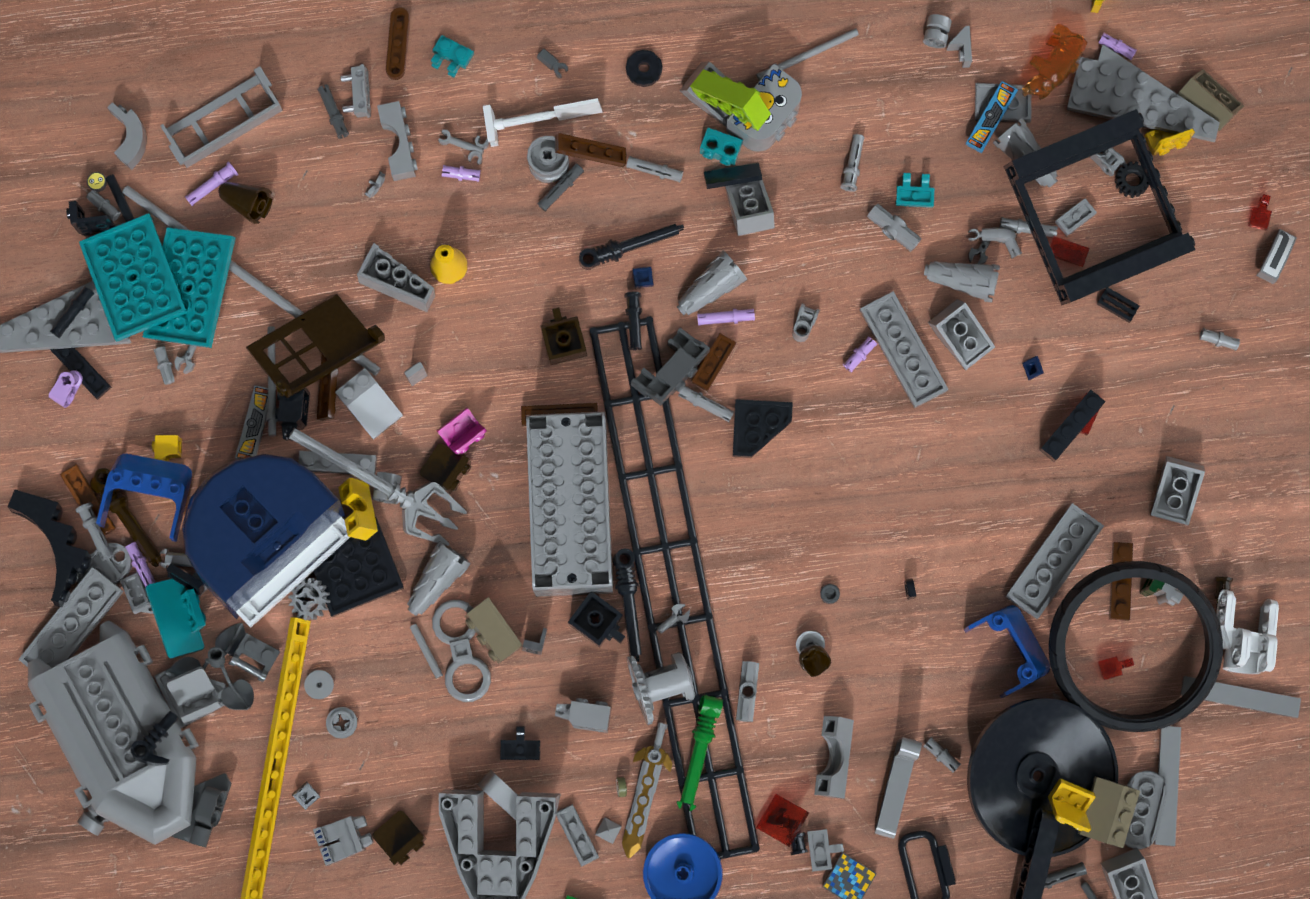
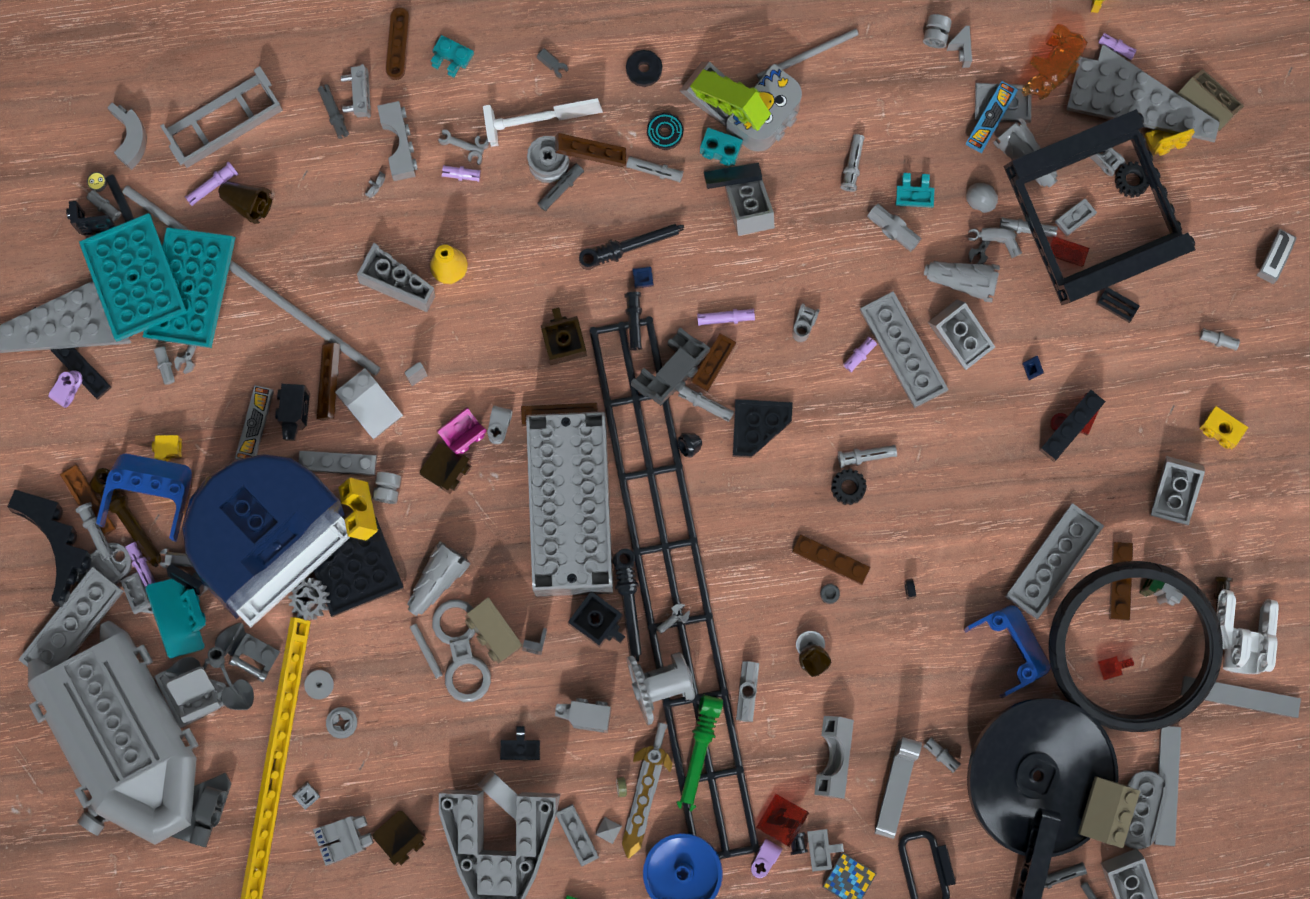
(74, 309): black pin -> none
(149, 741): black piece -> none
(270, 415): light grey bar -> none
(331, 329): dark brown door -> none
(413, 502): light grey piece -> none
(499, 421): none -> light grey piece
(668, 121): none -> black tile
(689, 444): none -> black cone
(719, 278): light grey cone -> none
(767, 856): none -> lavender piece
(831, 559): none -> reddish brown plate
(856, 478): none -> black tyre
(890, 451): none -> light grey pin
(982, 197): none -> light grey hair
(1057, 420): none -> red tile
(1070, 804): yellow bracket -> none
(1234, 428): none -> yellow brick
(1260, 216): clear red plate -> none

